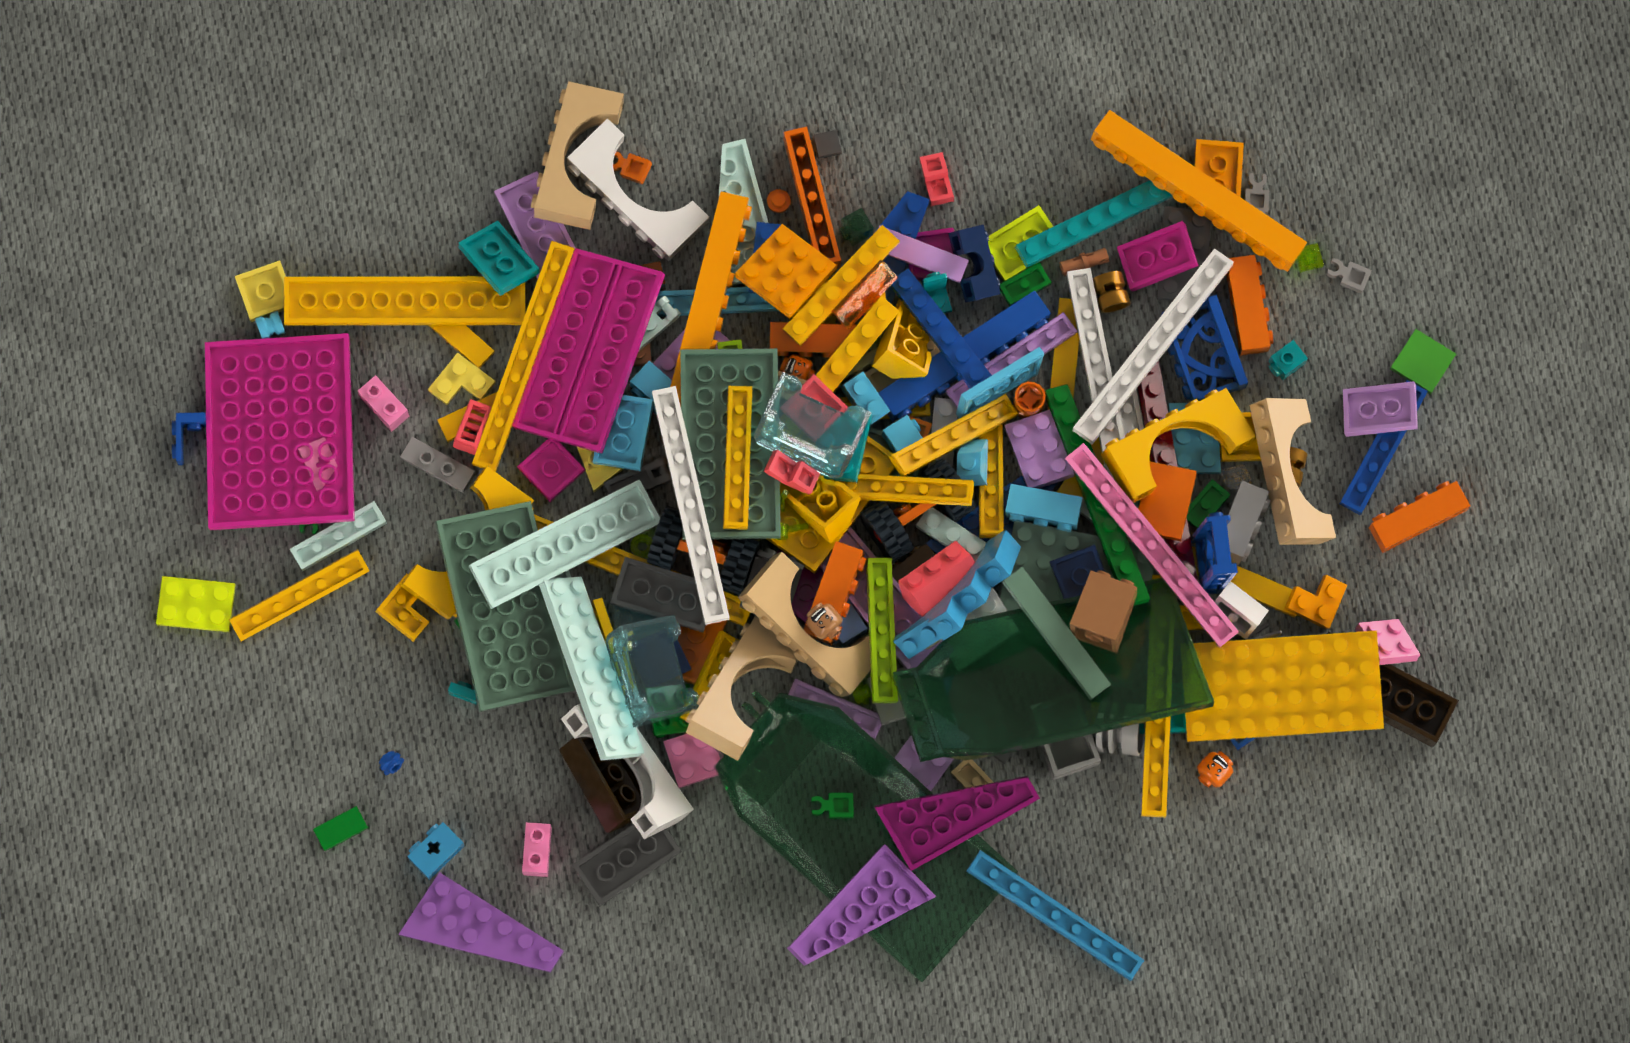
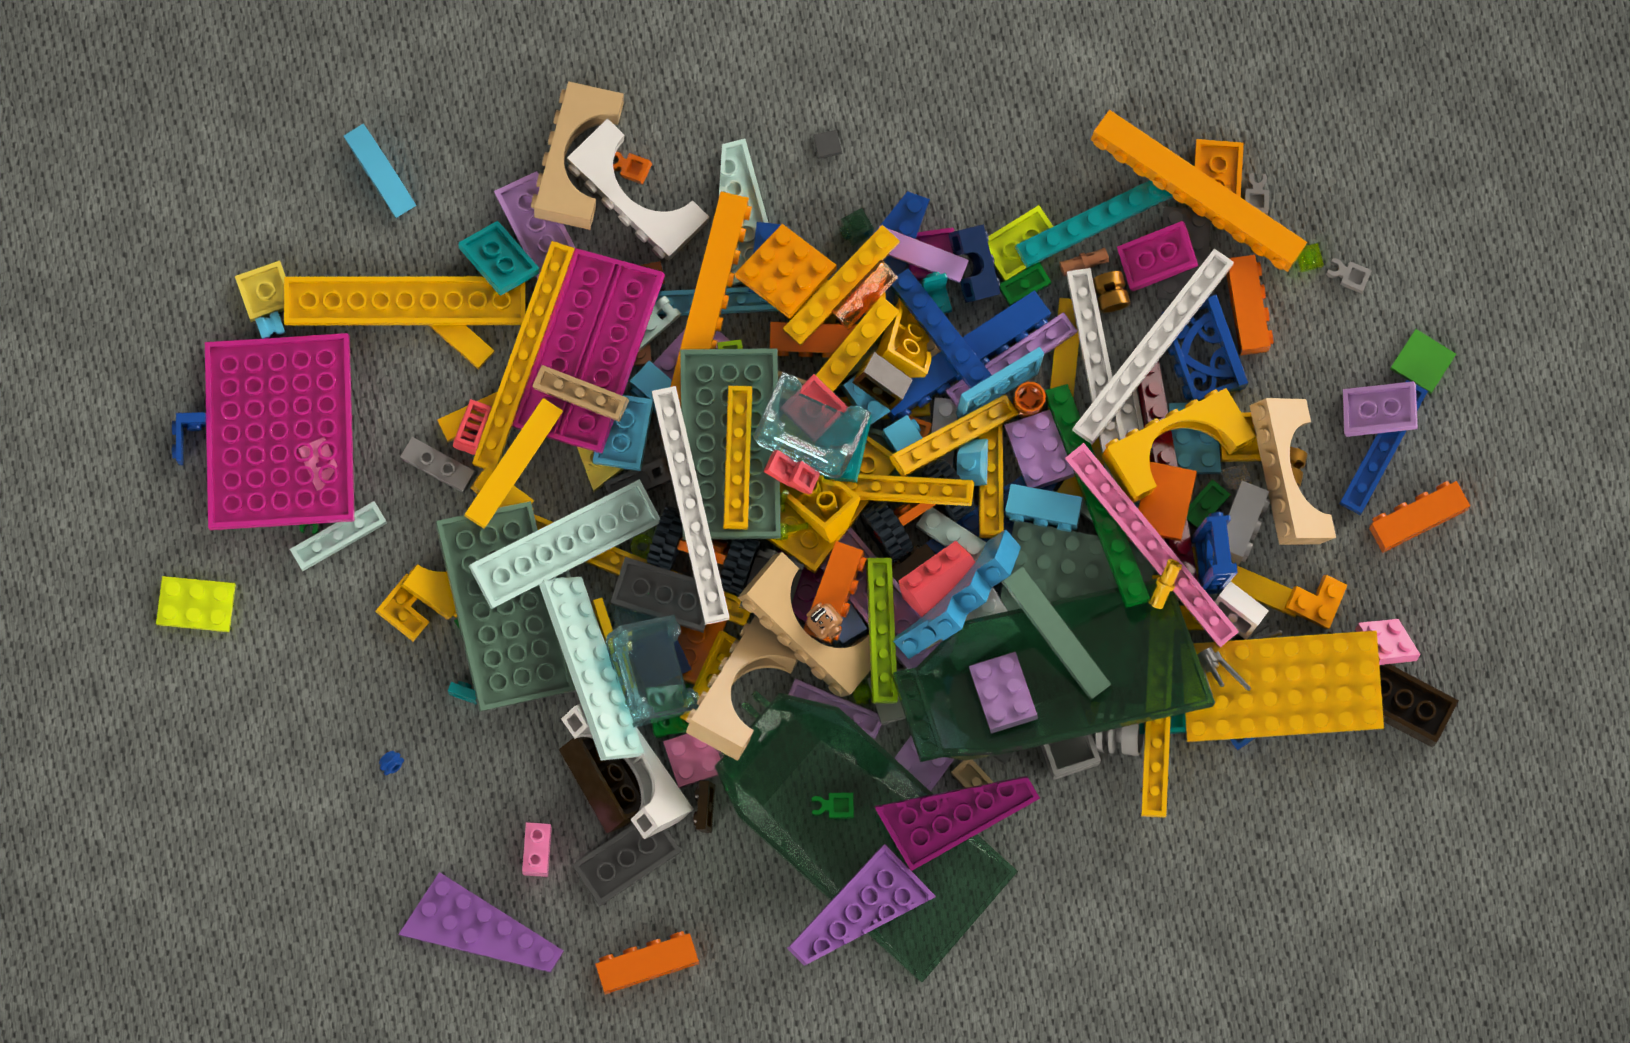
(299, 595): yellow plate -> none
(340, 828): green tile -> none
(379, 170): none -> medium azure slope
(383, 403): bright pink brick -> none
(432, 863): dark azure brick -> none
(461, 374): light yellow plate -> none
(513, 463): none -> yellow tile
(551, 469): dark pink plate -> none
(580, 393): none -> tan plate
(646, 963): none -> orange brick
(704, 815): none -> dark brown plate
(778, 201): orange plate -> none
(797, 366): orange head -> none
(811, 193): orange brick -> none
(882, 381): none -> brick
(936, 179): coral slope -> none
(1003, 692): none -> lavender plate
(1055, 915): dark azure tile -> none
(1073, 570): dark blue plate -> none
(1103, 610): medium nougat slope -> none
(1165, 584): none -> yellow pin
(1209, 662): none -> dark grey plant
(1215, 769): orange head -> none
(1287, 360): teal brick -> none

